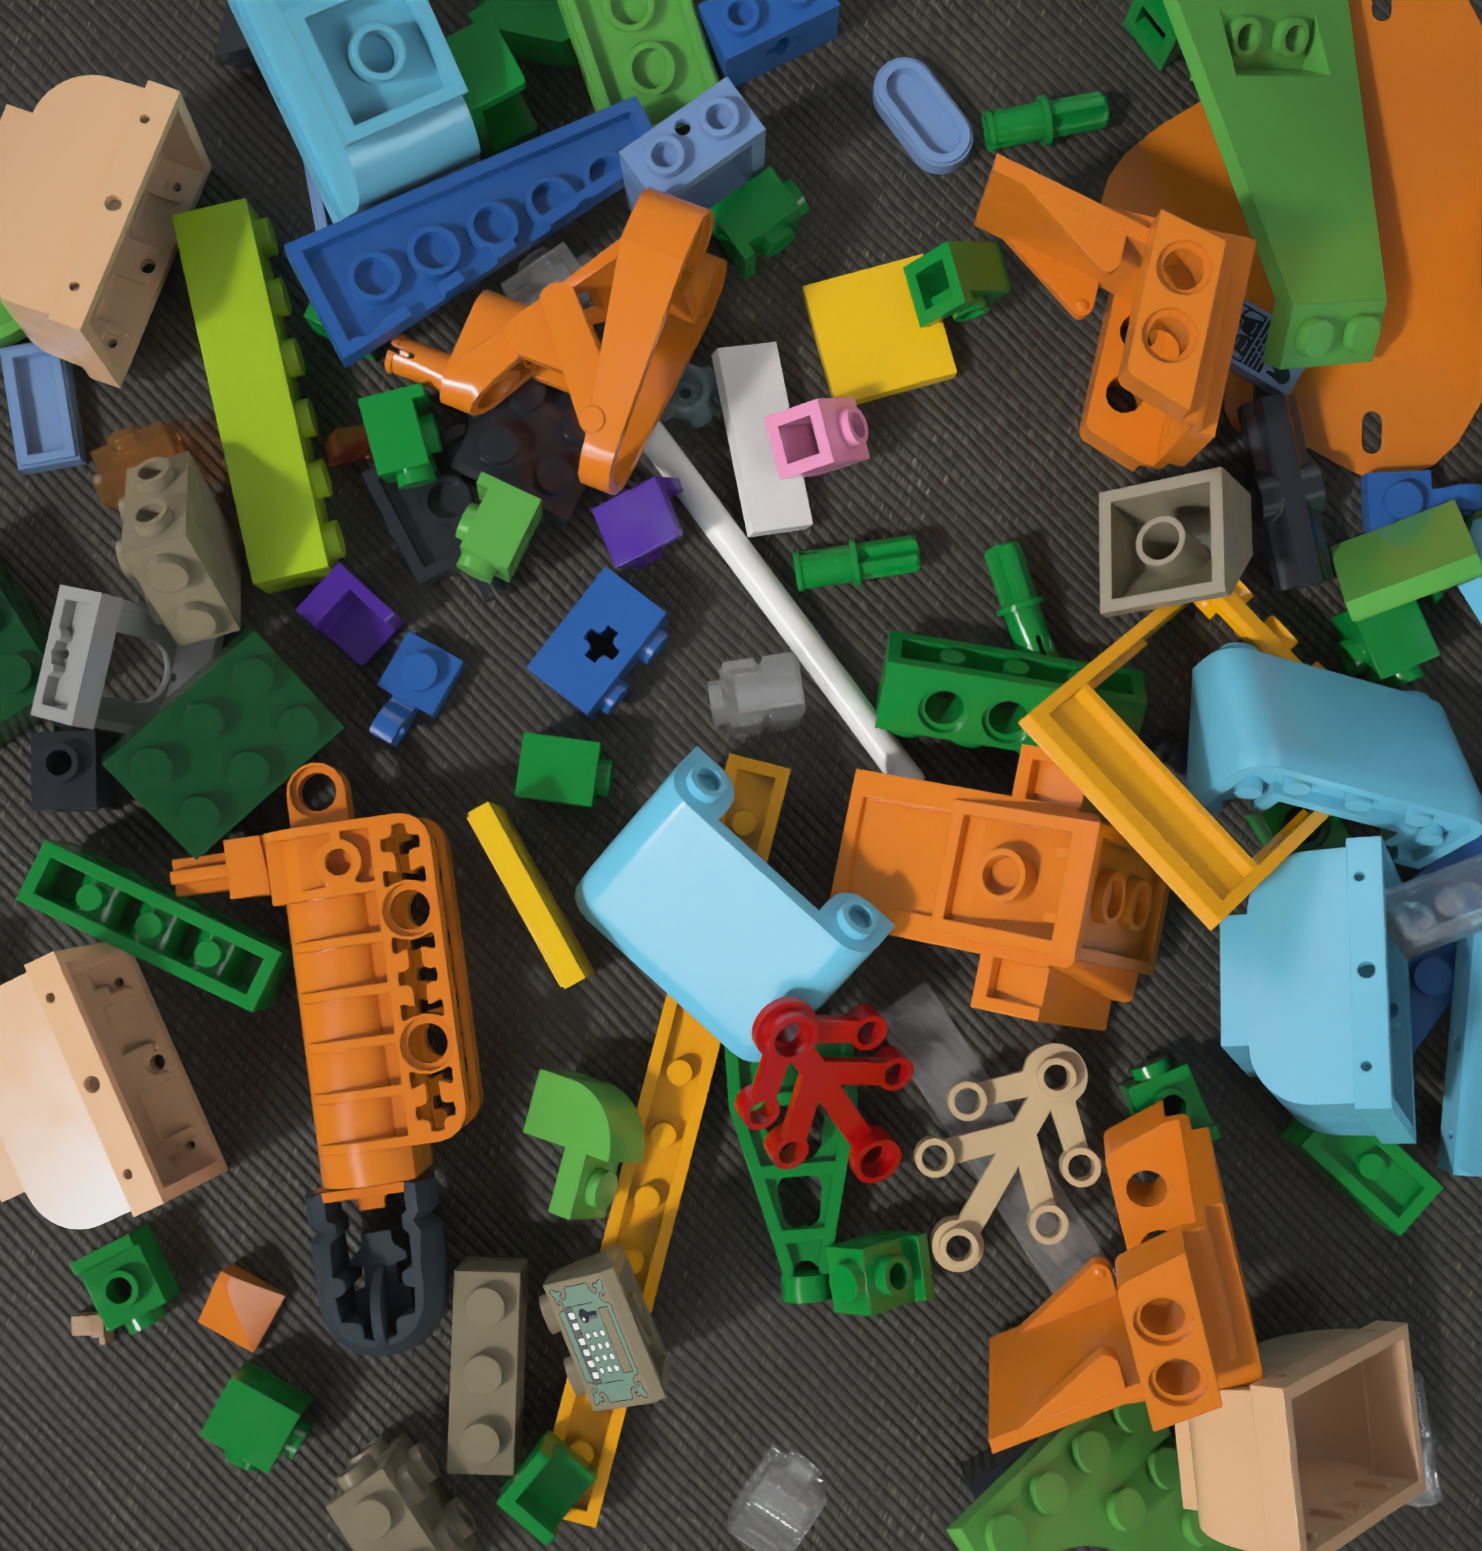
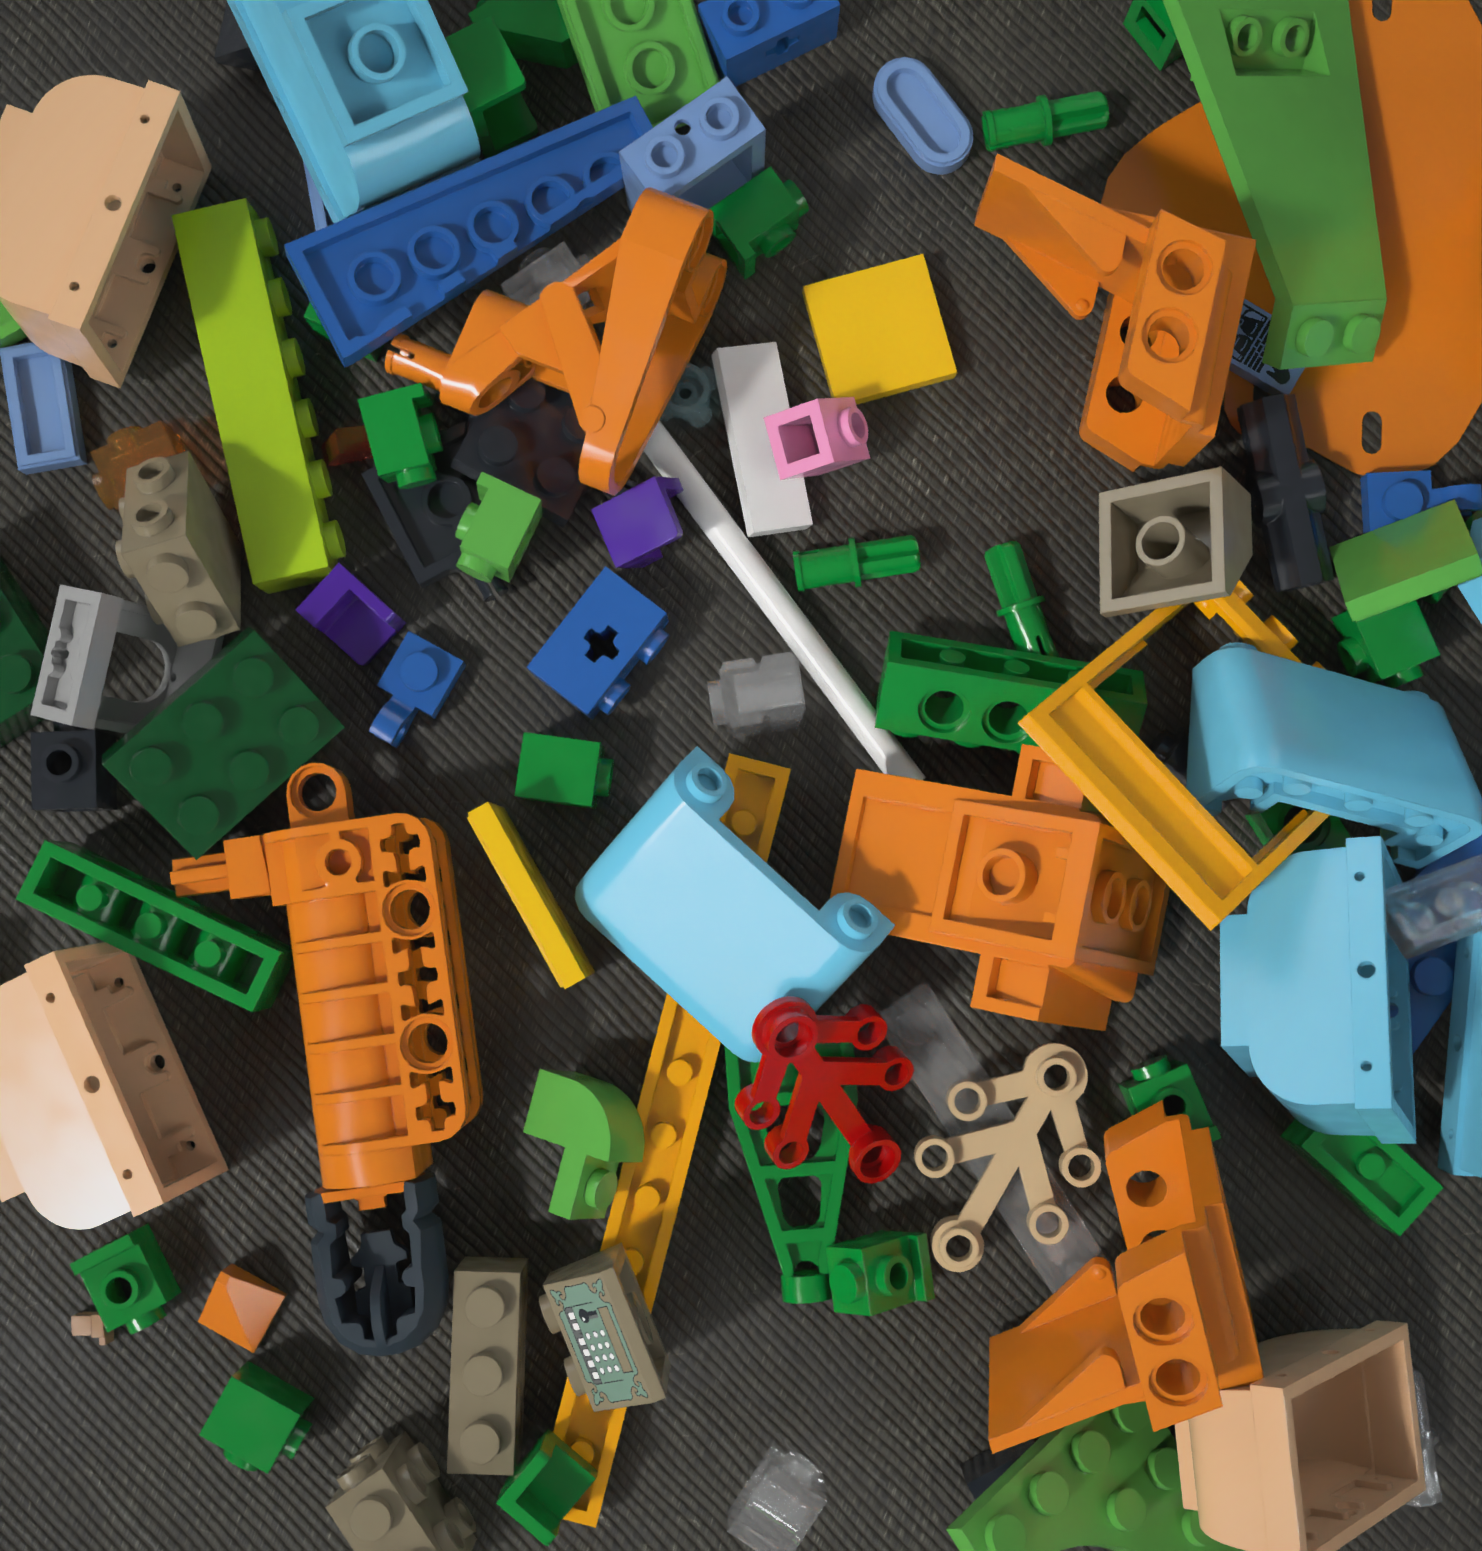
(957, 281): green brick -> none

